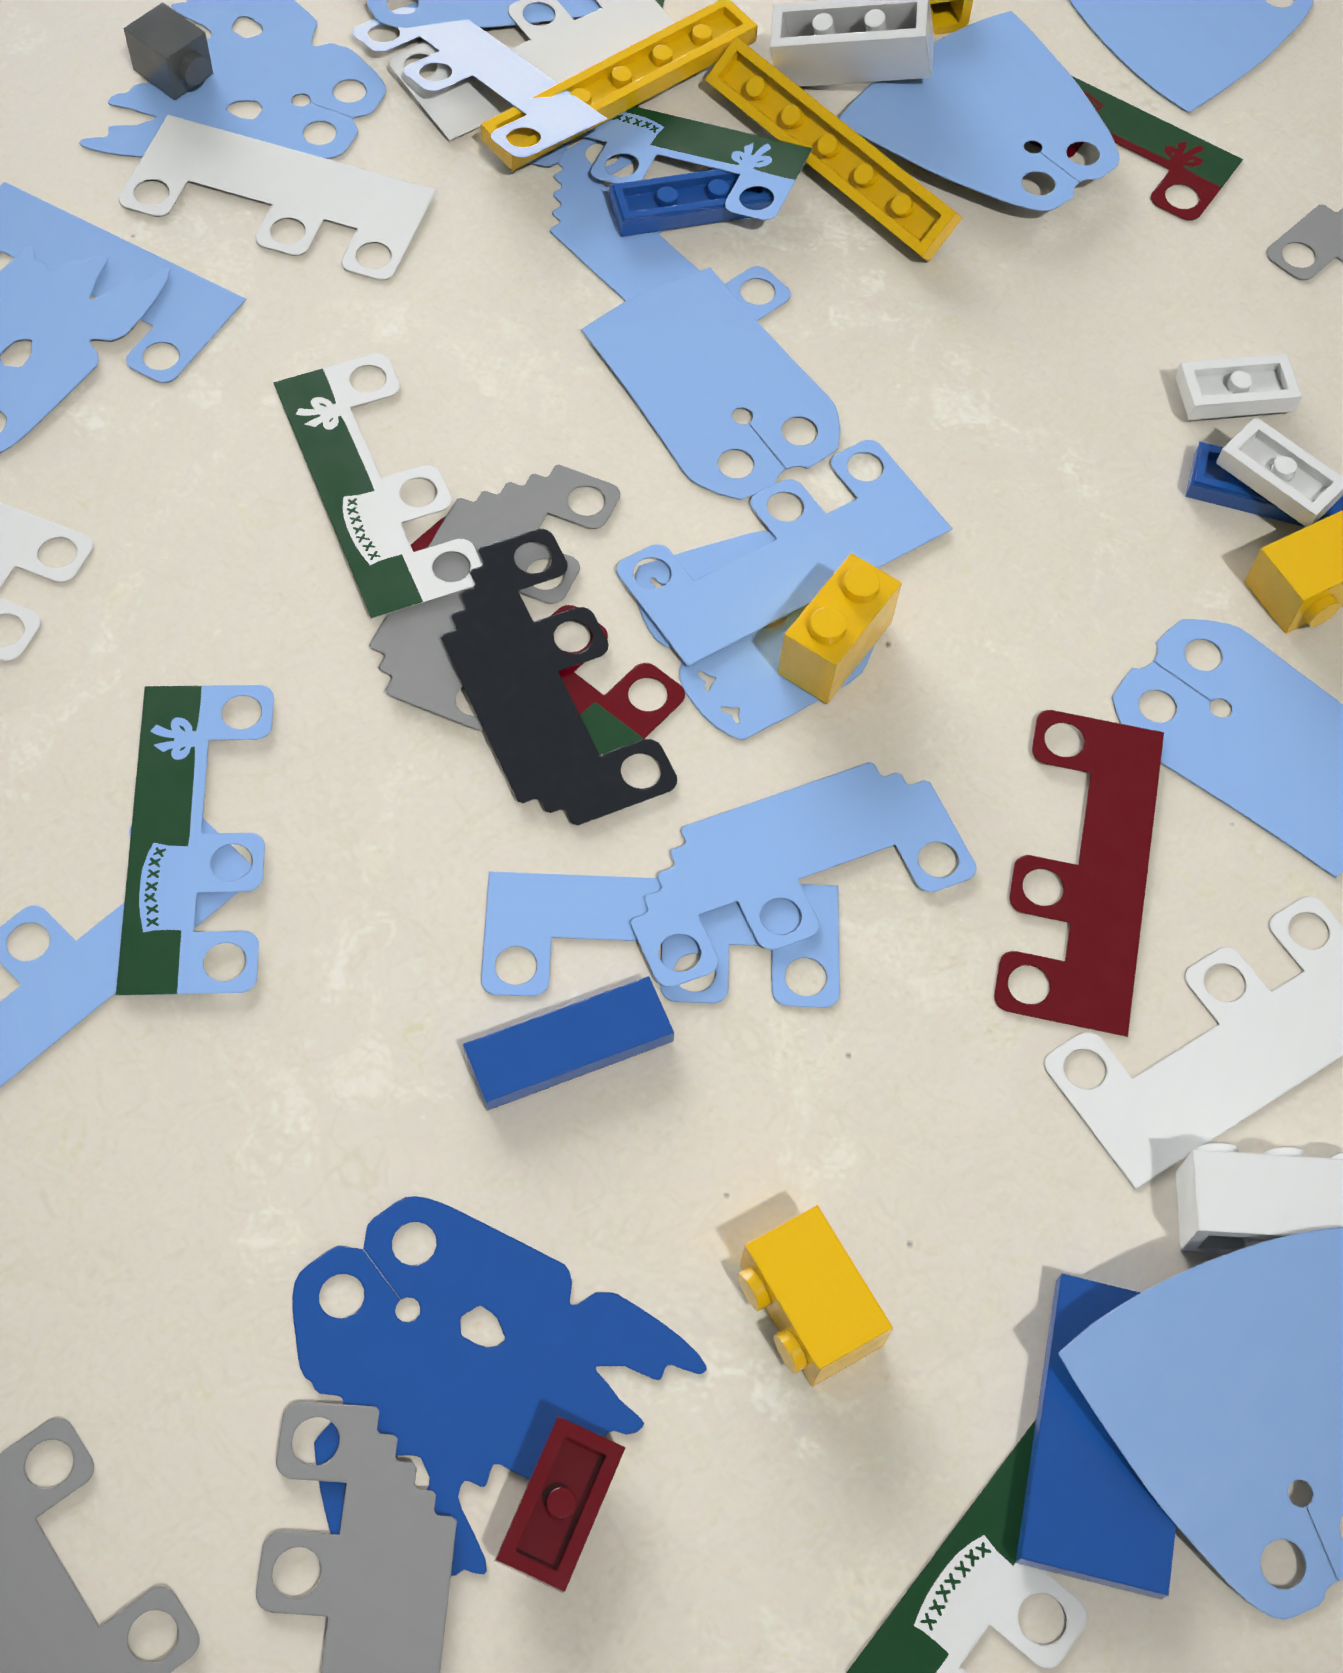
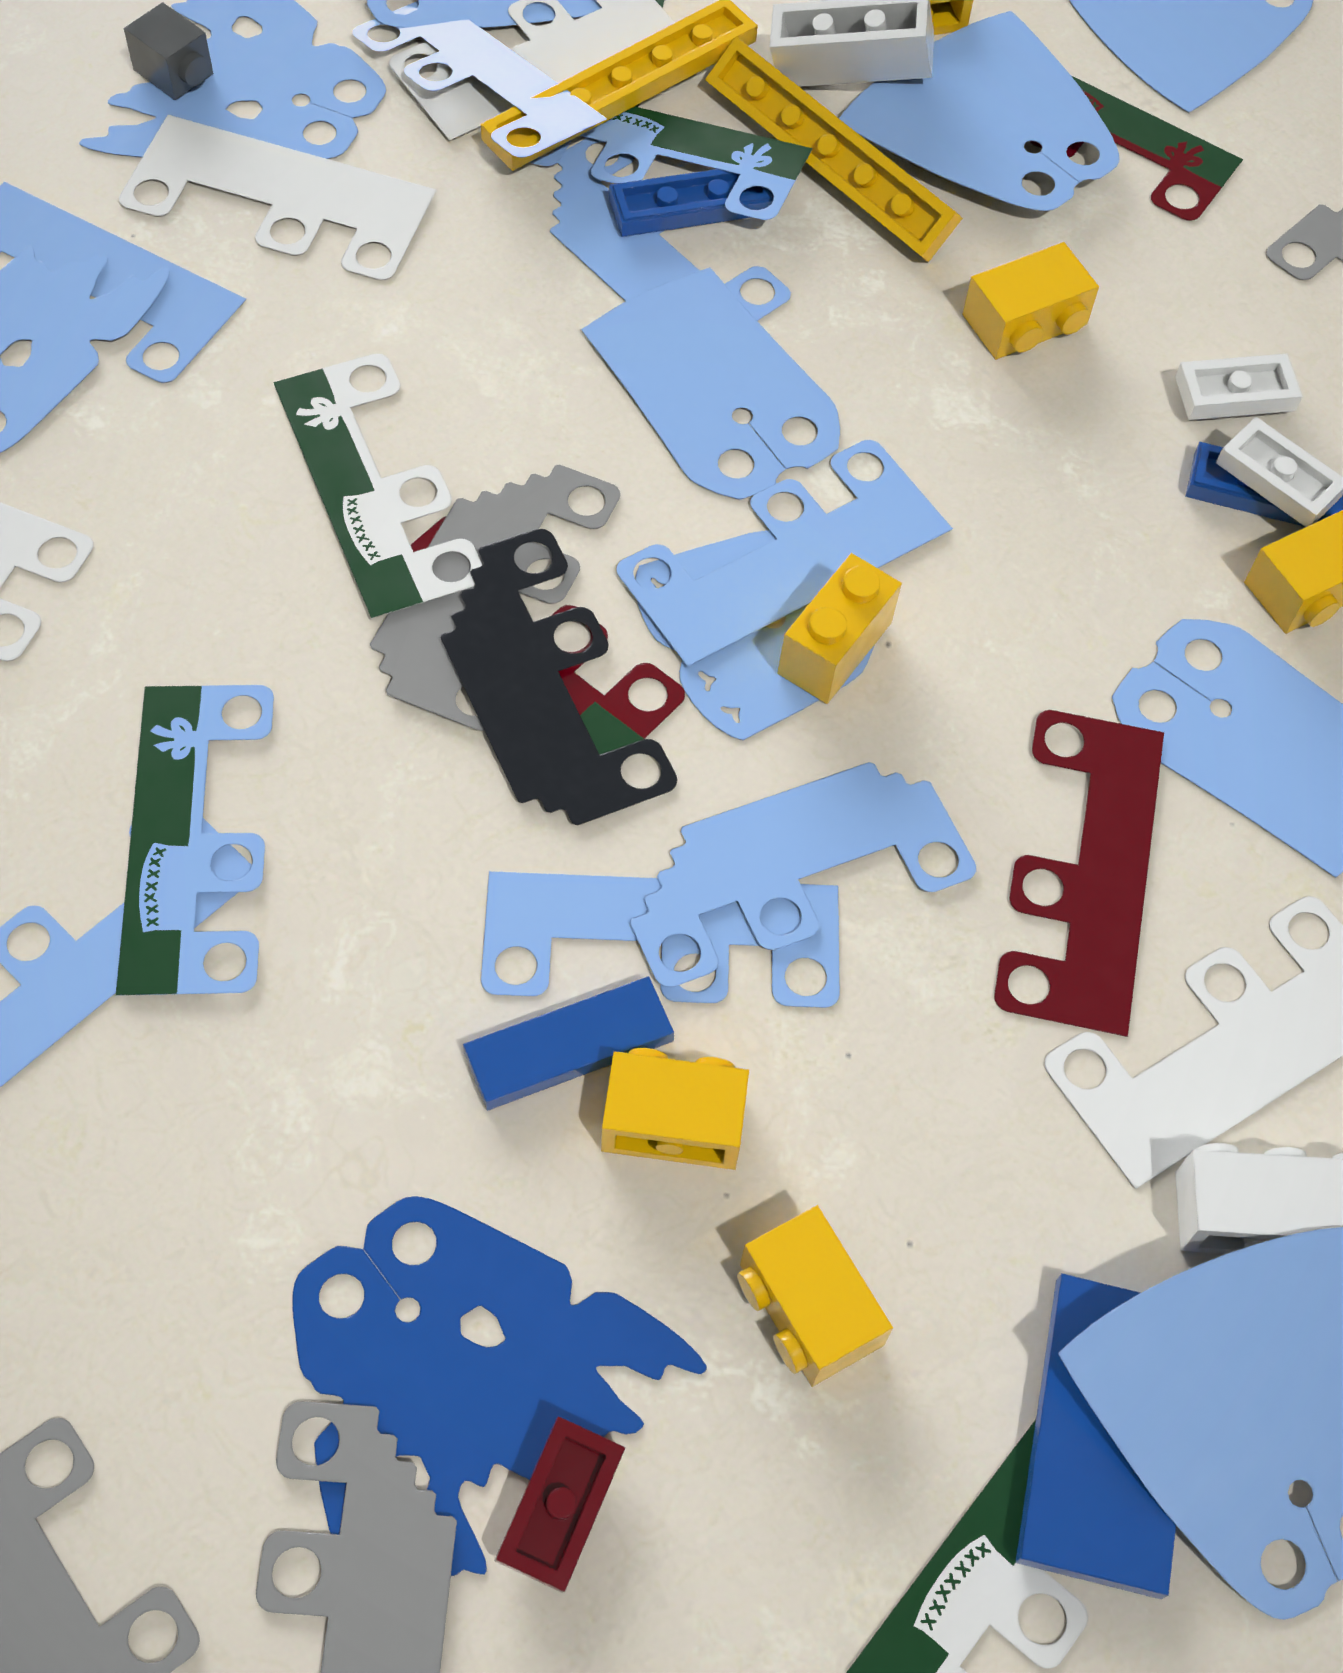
(674, 1108): none -> yellow brick
(1030, 300): none -> yellow brick

